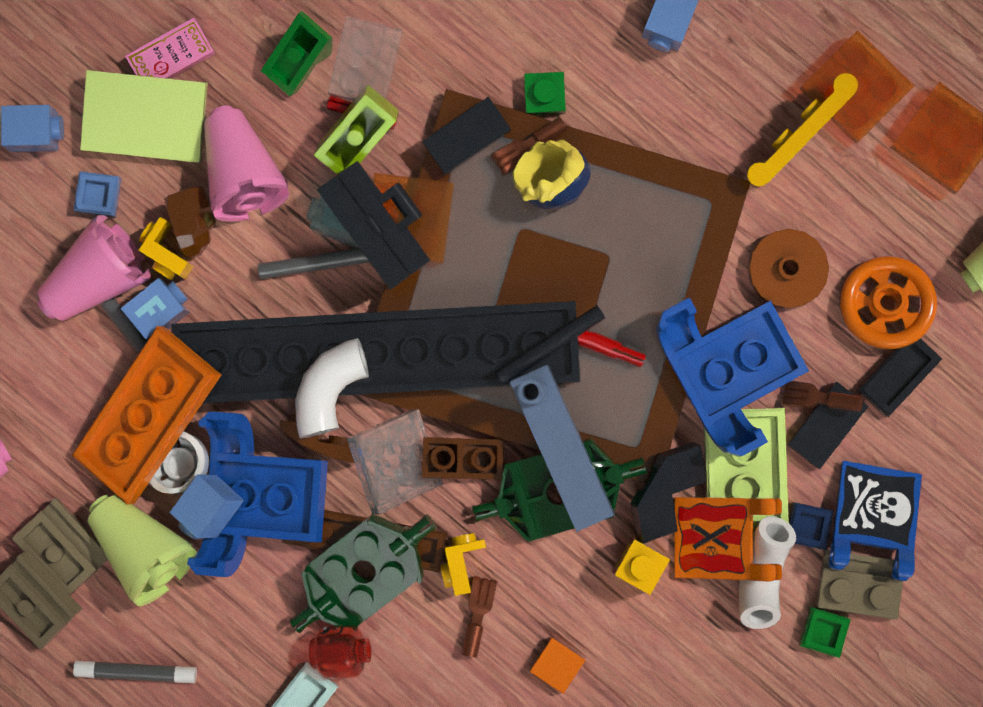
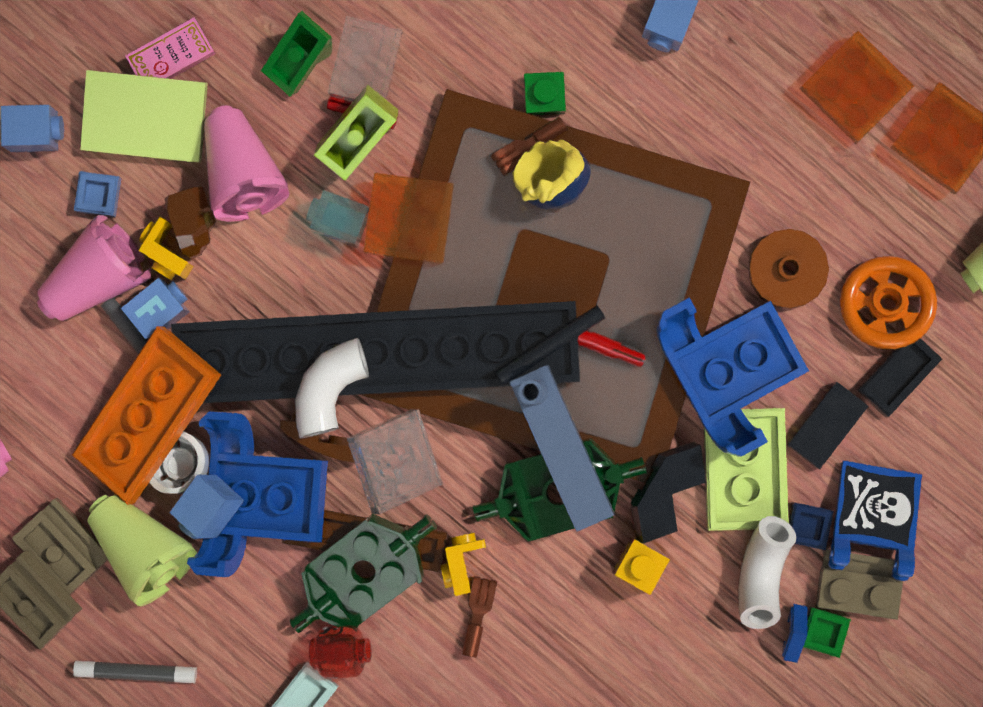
(311, 263): dark grey bar -> none
(361, 211): black piece -> none
(462, 458): reddish brown slope -> none
(466, 136): black tile -> none
(557, 665): orange tile -> none
(717, 538): flag -> none
(797, 633): none -> blue tile
(808, 396): copper piece -> none
(815, 117): yellow plate -> none

